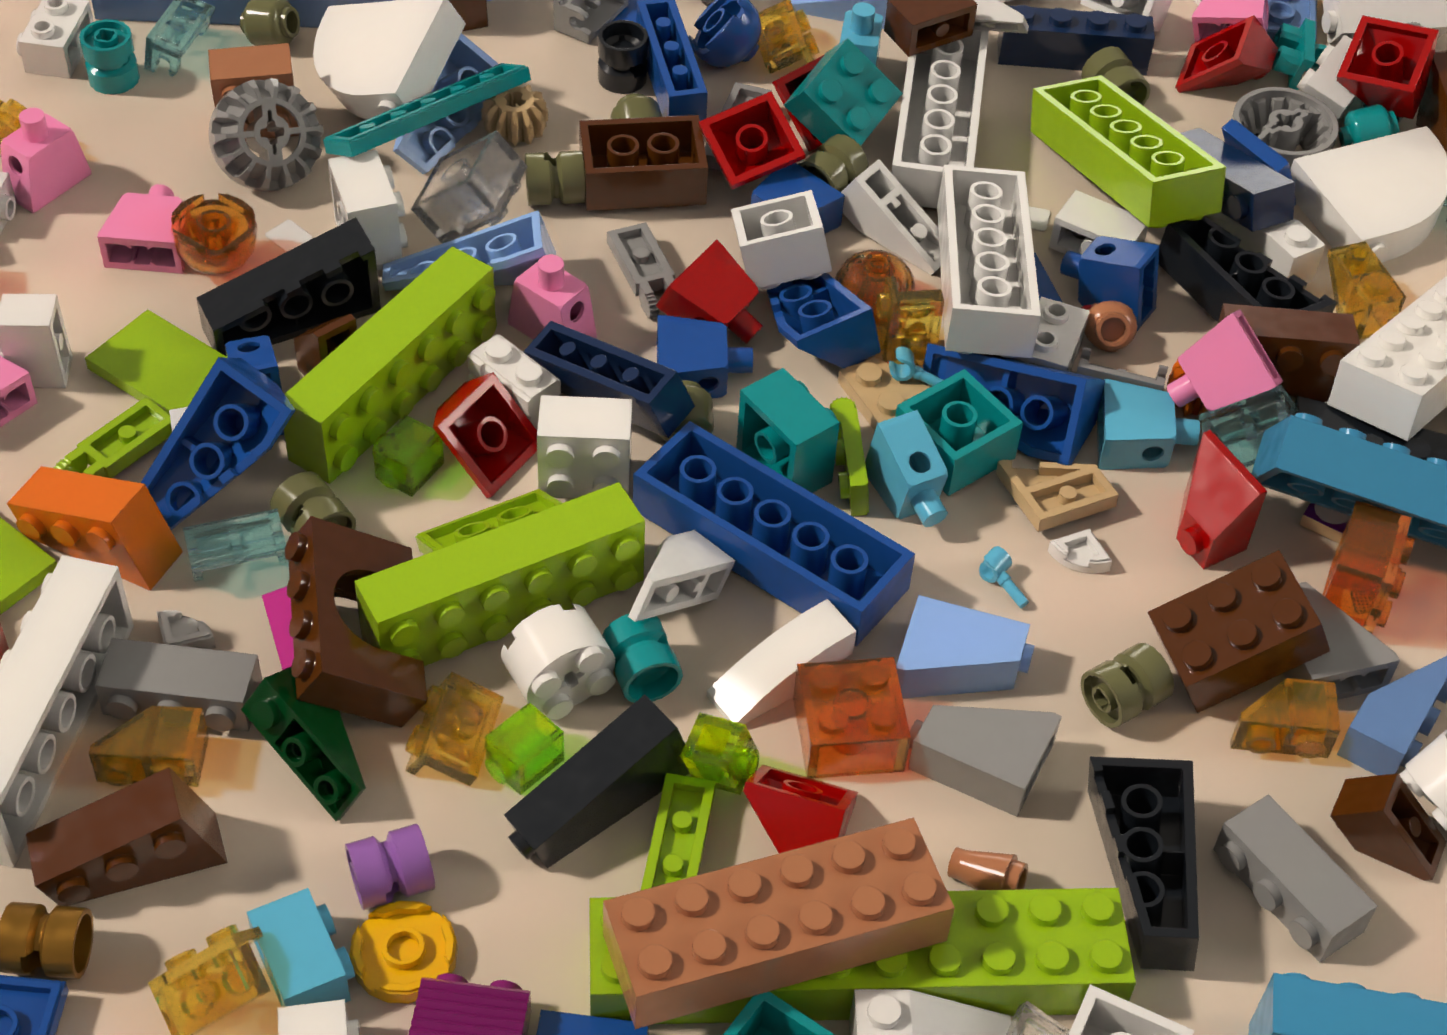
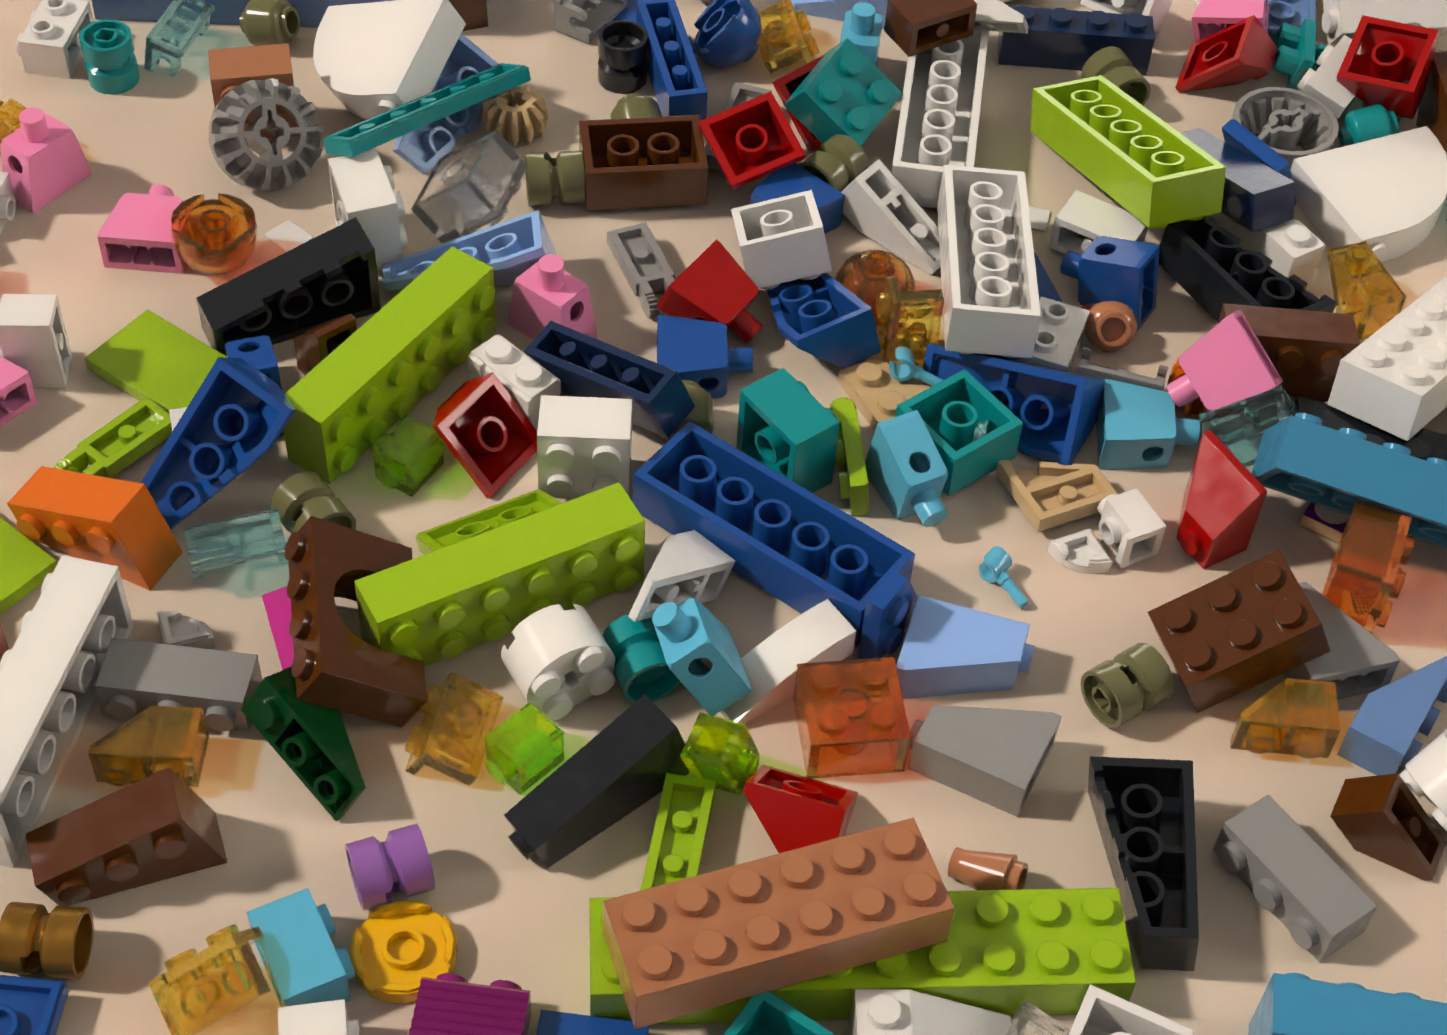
(694, 633): none -> medium azure torso
(887, 616): none -> blue wing
(1130, 527): none -> white brick

